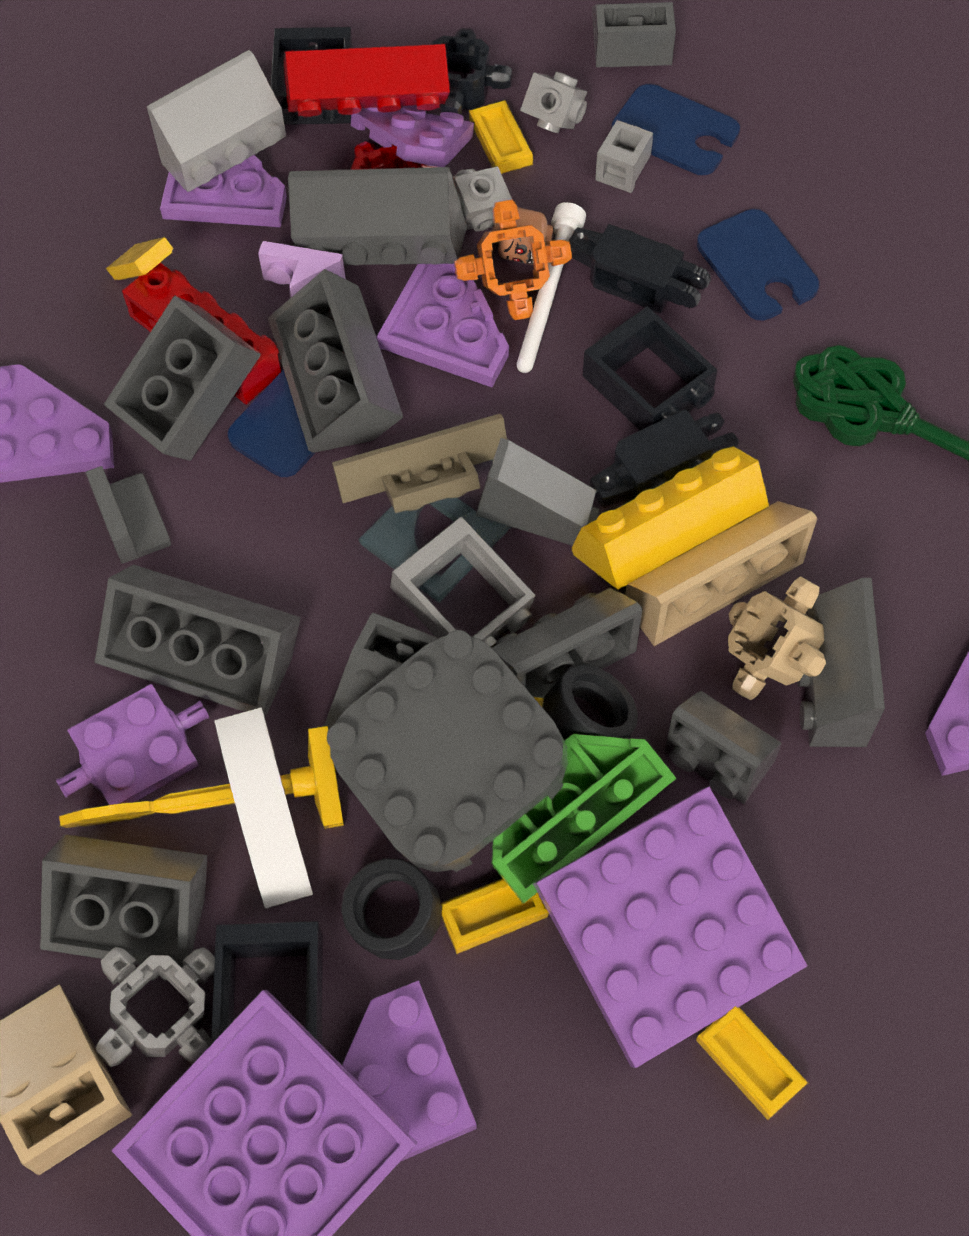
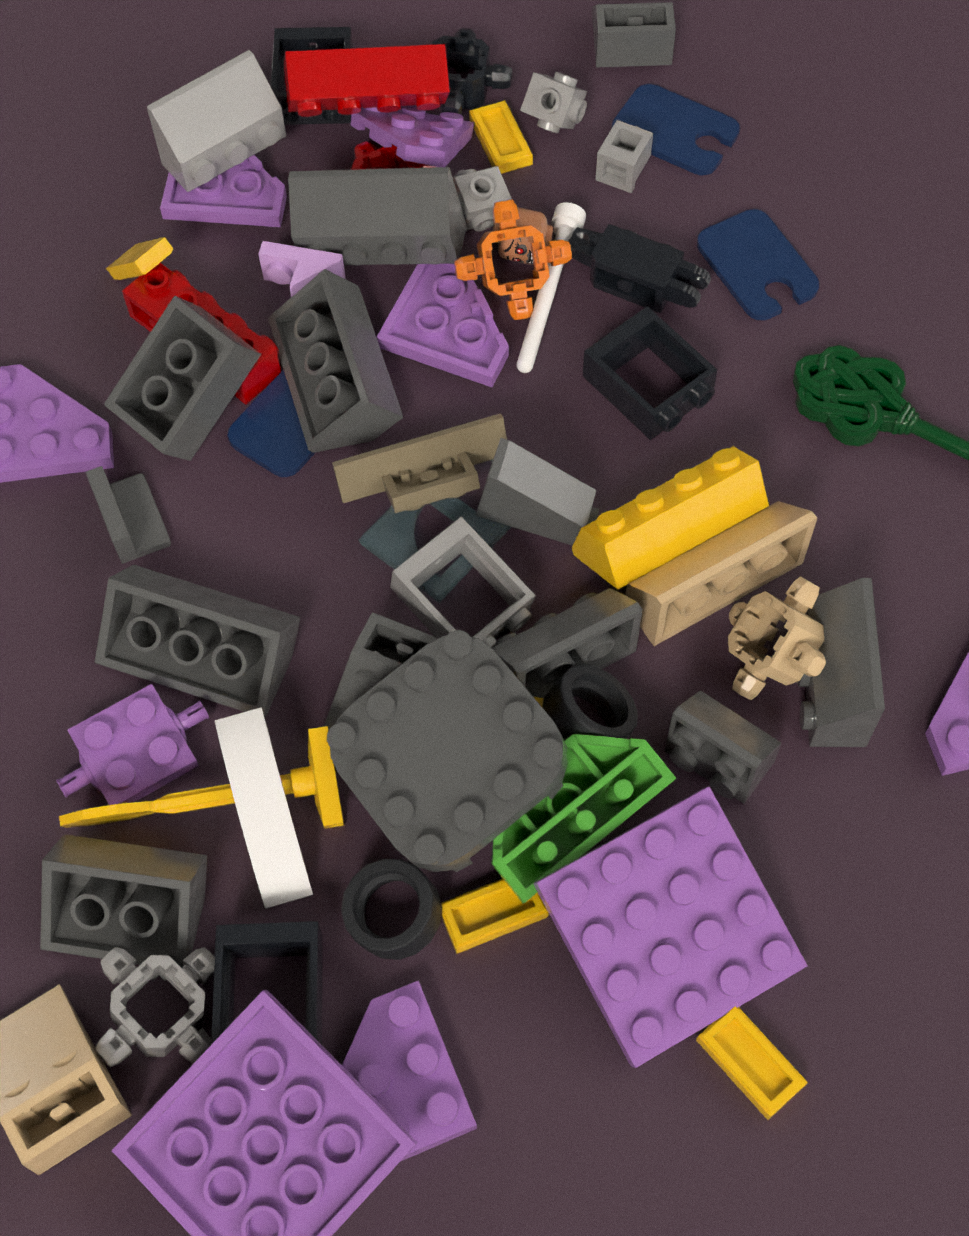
(659, 454): black hinge -> none

